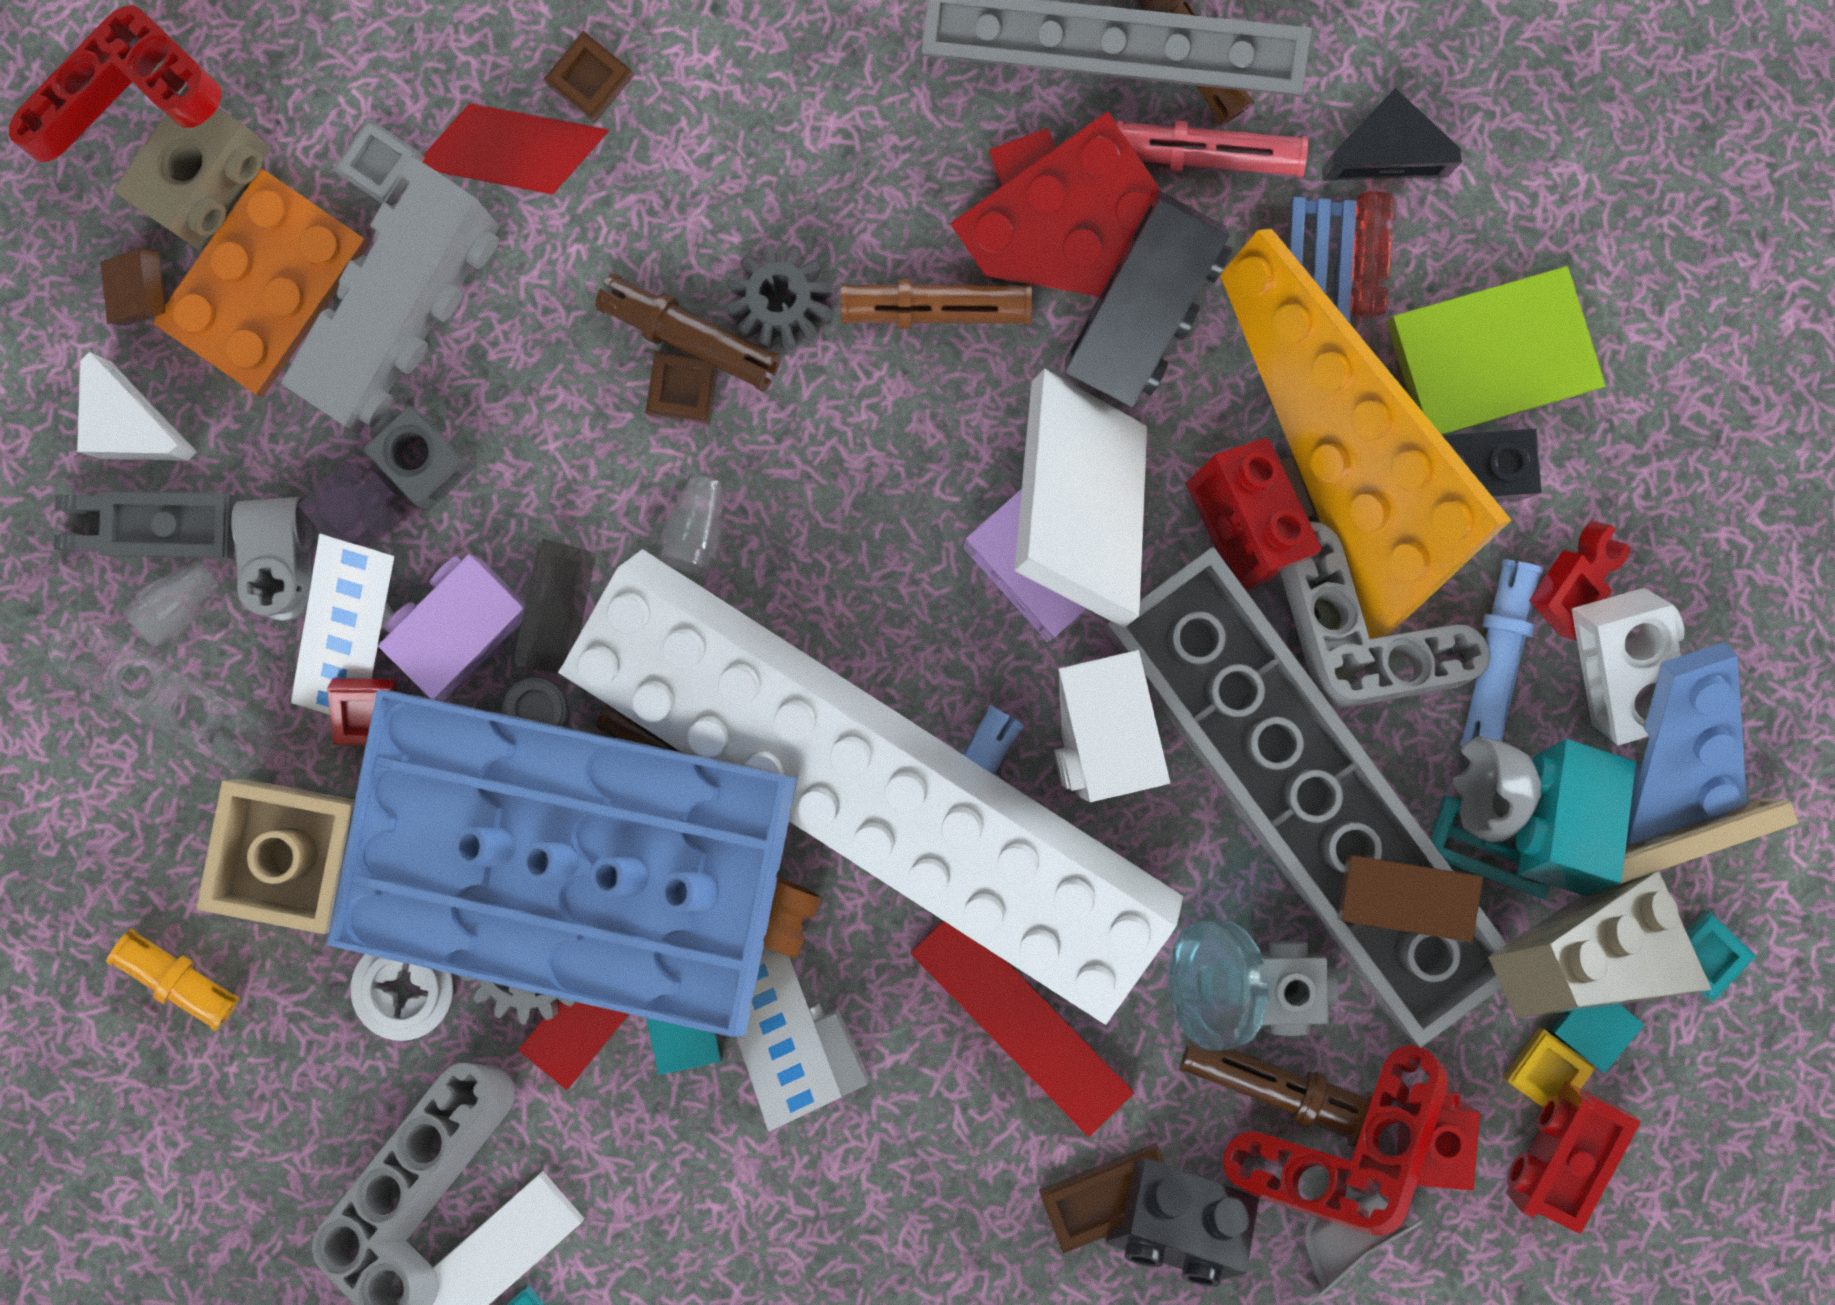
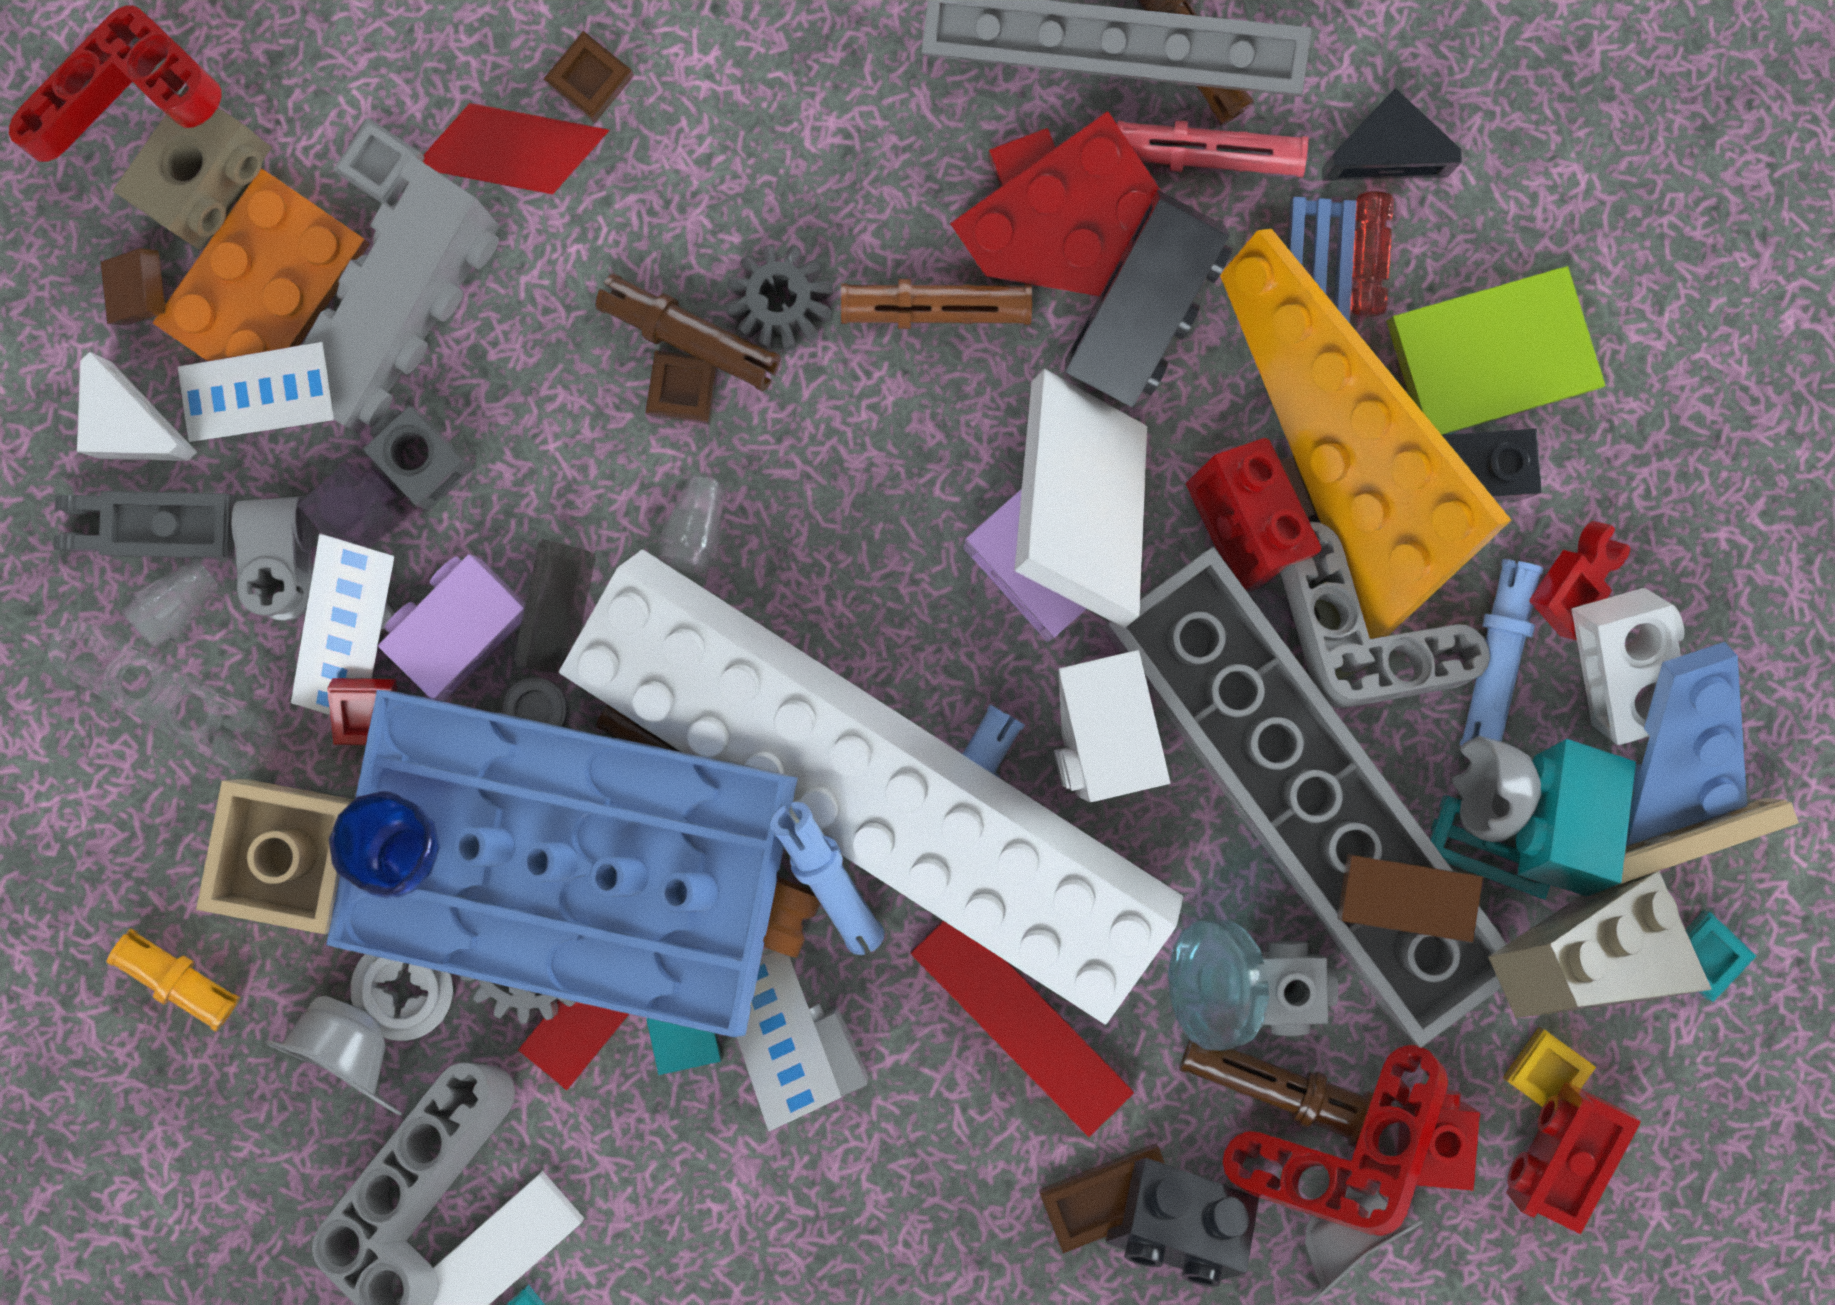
(256, 392): none -> white sticker
(340, 1041): none -> light grey piece
(384, 844): none -> clear blue hair
(819, 864): none -> light blue pin
(1597, 1033): teal tile -> none

